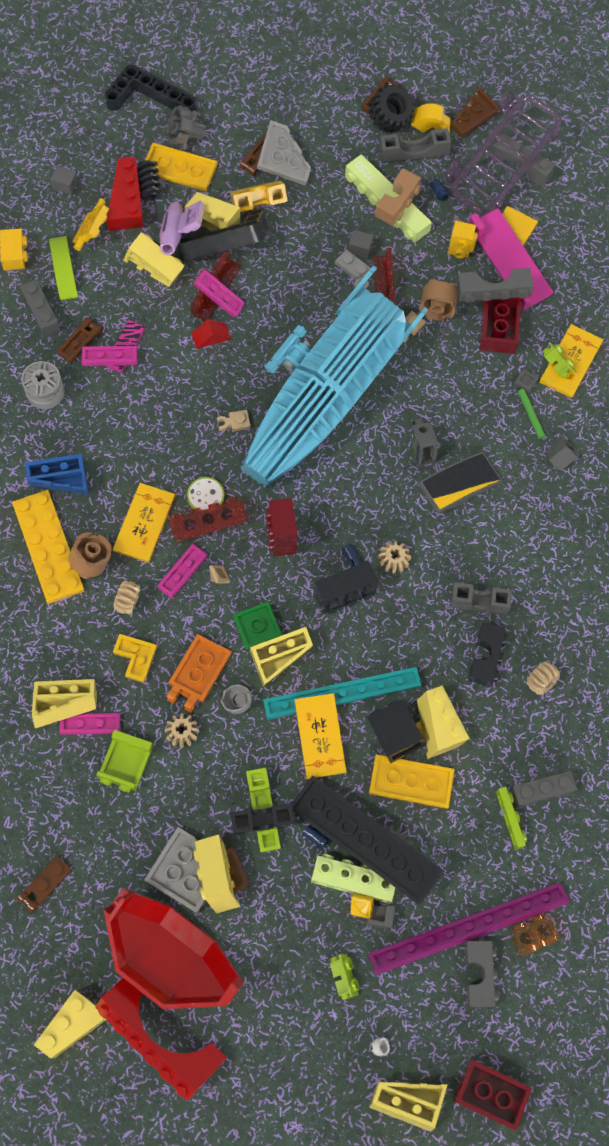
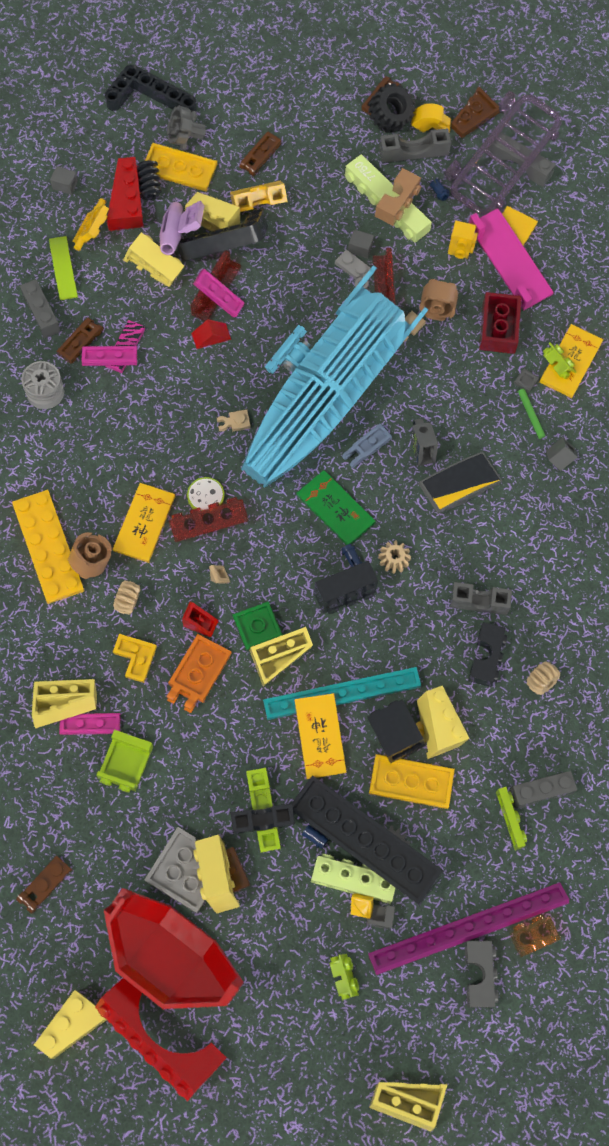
(13, 249): yellow brick -> none
(58, 474): blue wedge -> none
(182, 571): dark pink tile -> none
(188, 734): tan gear -> none
(199, 620): none -> red slope
(242, 697): light grey hair -> none
(281, 527): dark red brick -> none
(282, 155): light grey plate -> none
(336, 508): none -> green tile
(368, 445): none -> sand blue hinge
(384, 1050): white hinge -> none
(473, 287): dark grey arch -> none
(492, 1095): dark red brick -> none

